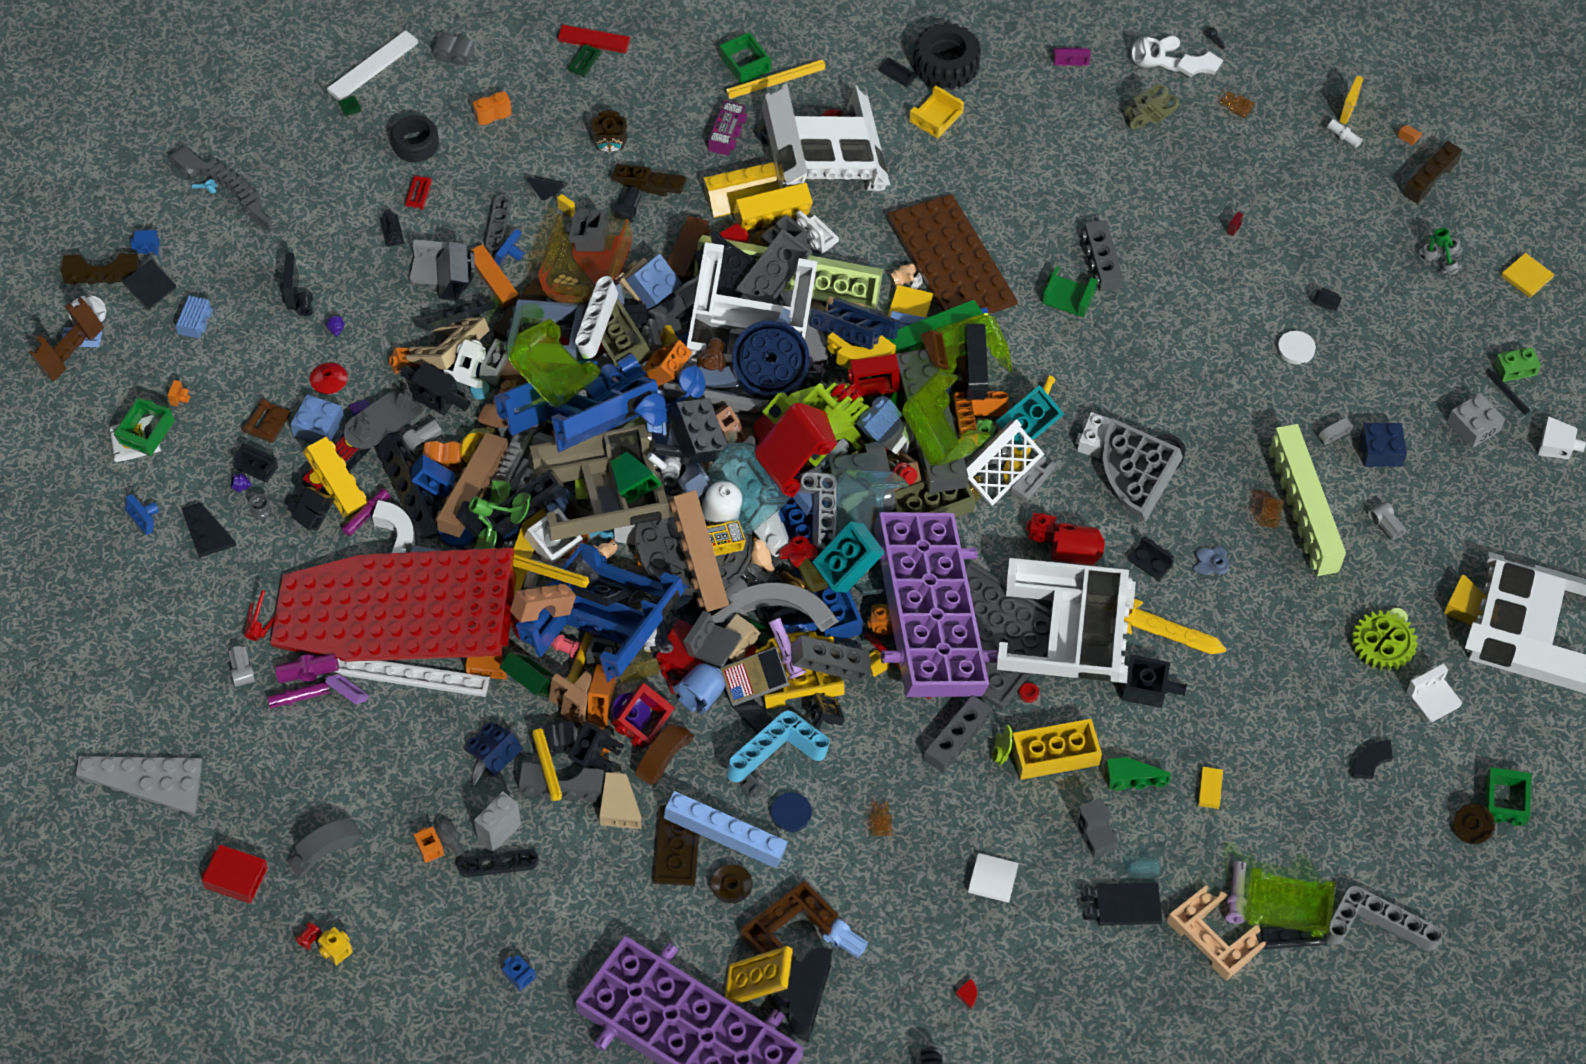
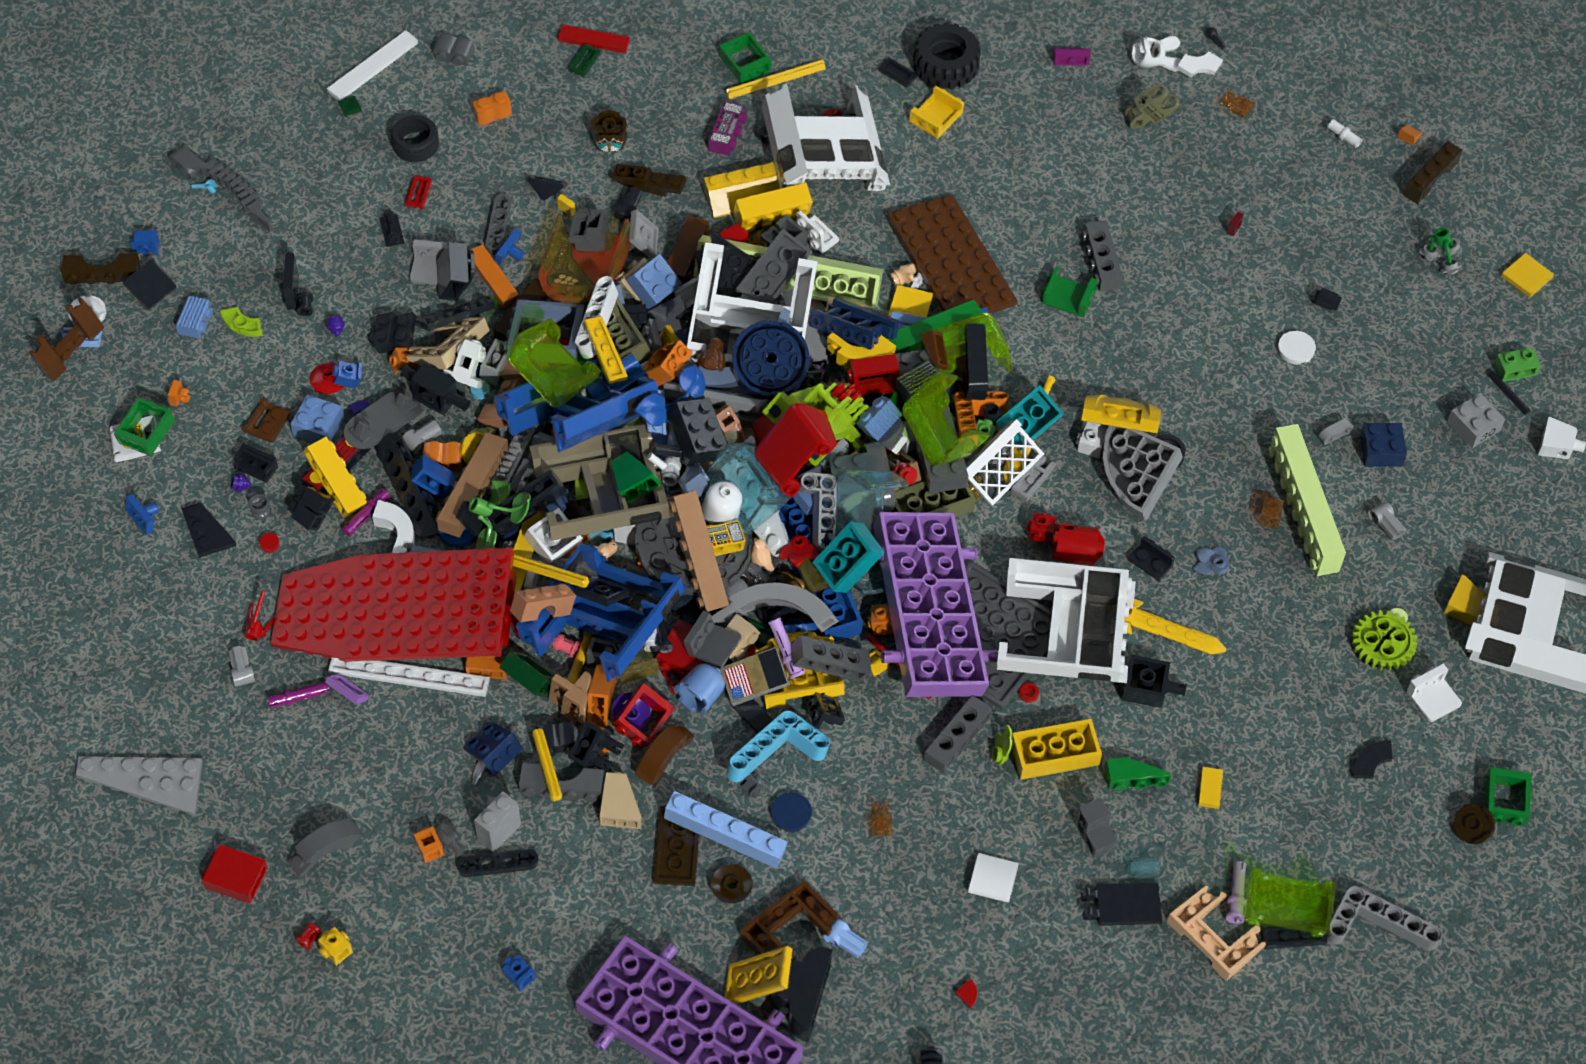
(240, 323): none -> lime tile
(269, 542): none -> red tile
(307, 668): magenta piece -> none
(347, 374): none -> blue brick
(393, 331): none -> black plate
(605, 349): none -> yellow tile
(643, 234): none -> light grey tile
(910, 382): none -> black brick
(993, 413): none -> black cone
(1121, 413): none -> yellow piece
(1351, 100): yellow tile -> none

